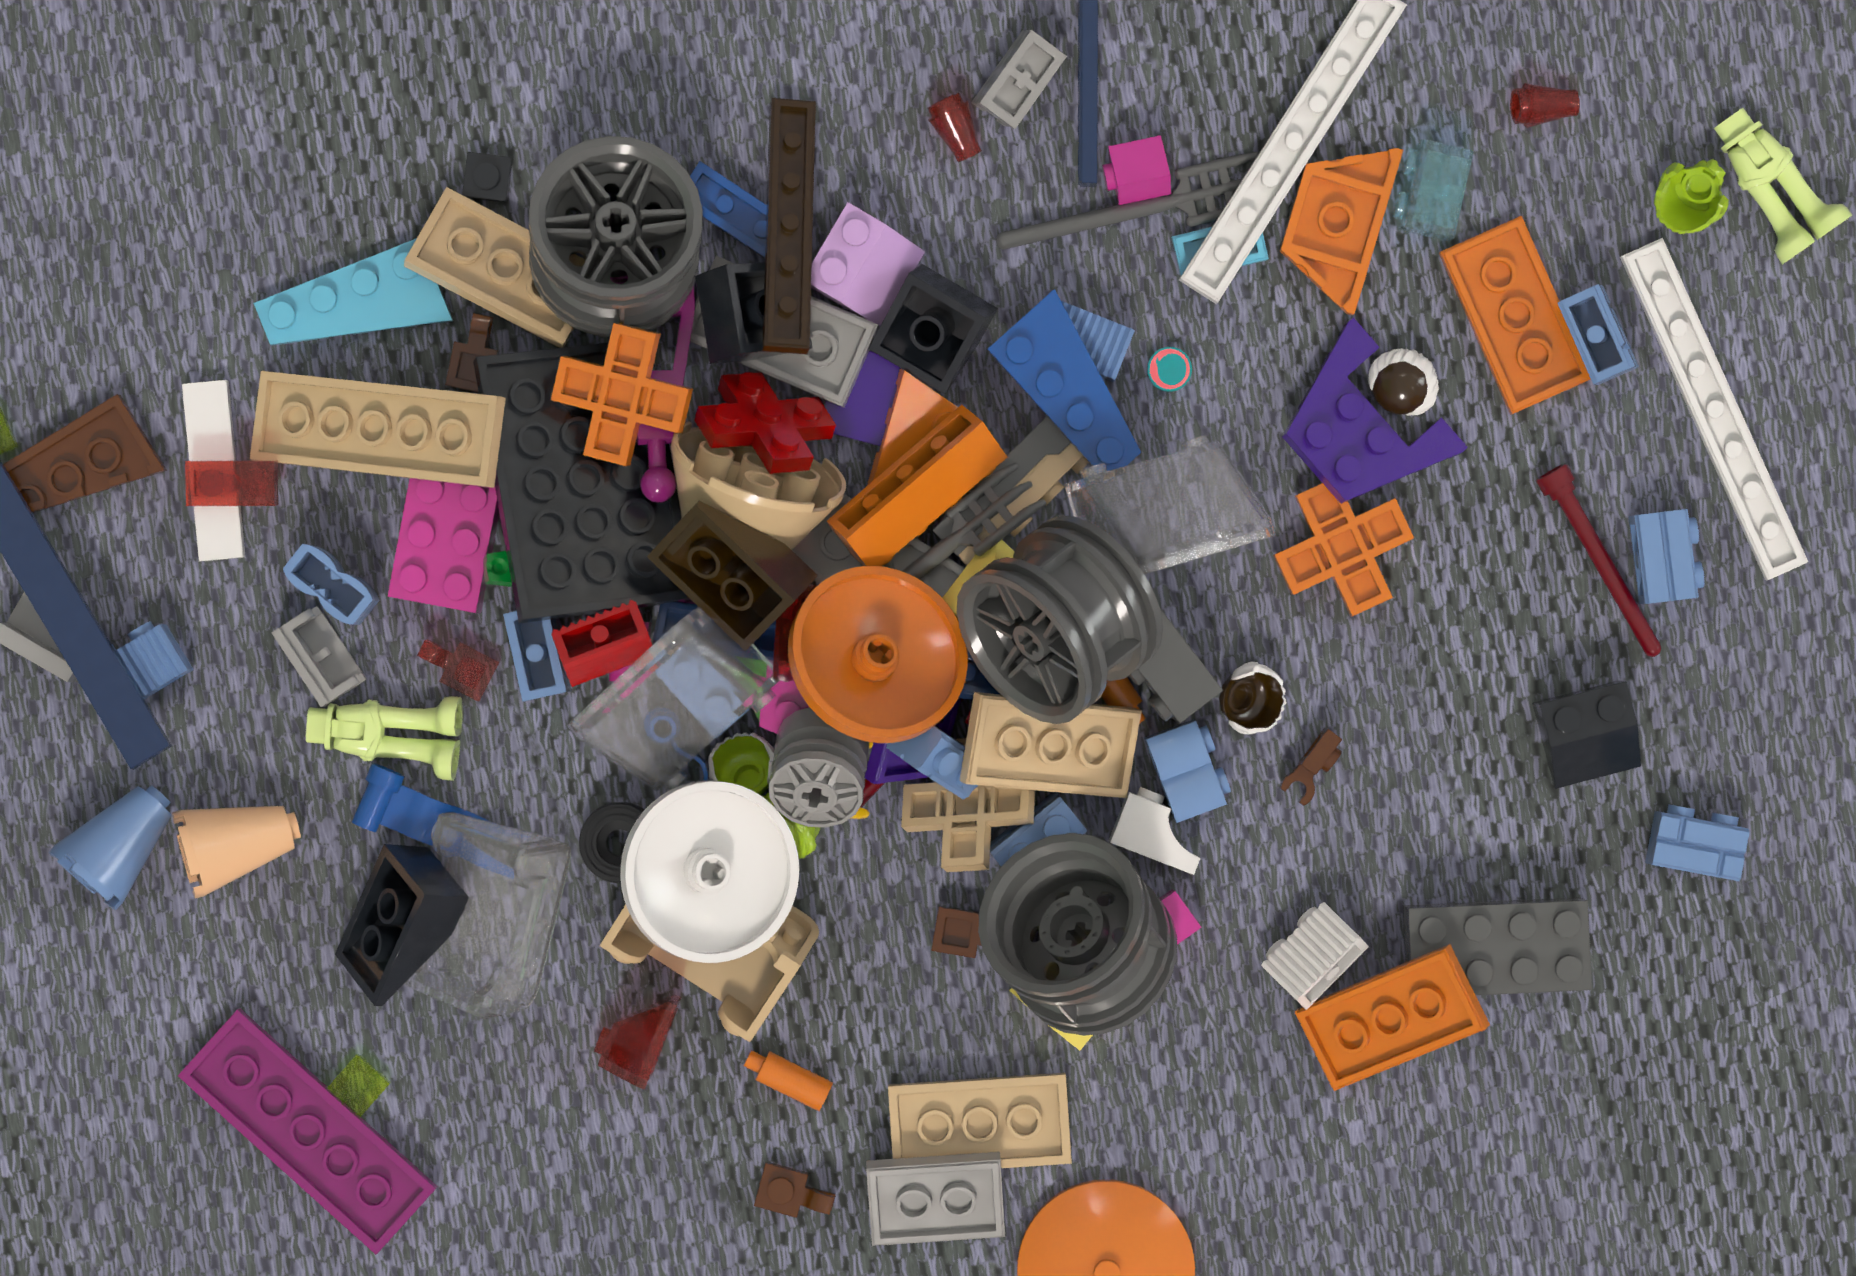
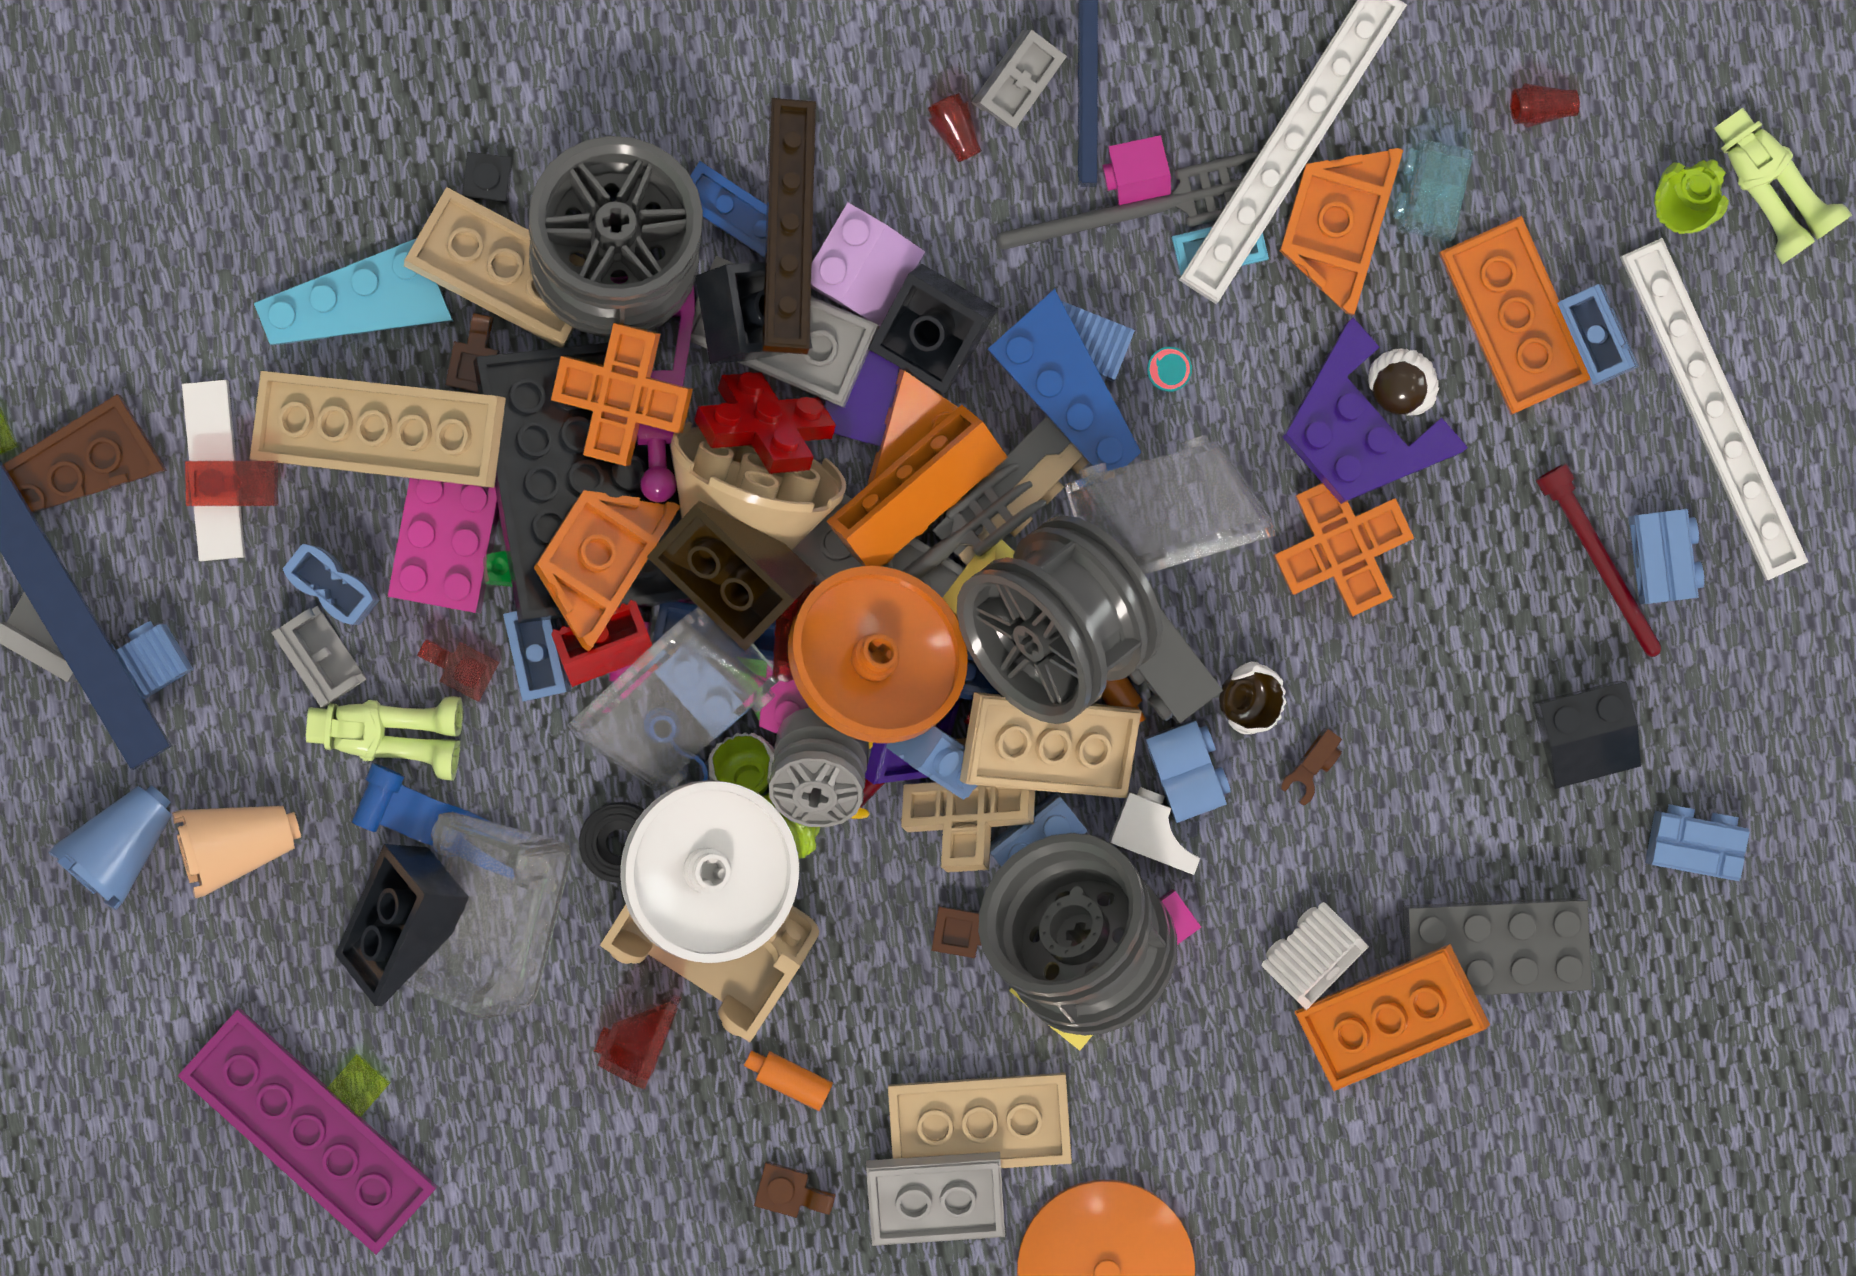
(599, 557): none -> orange wing

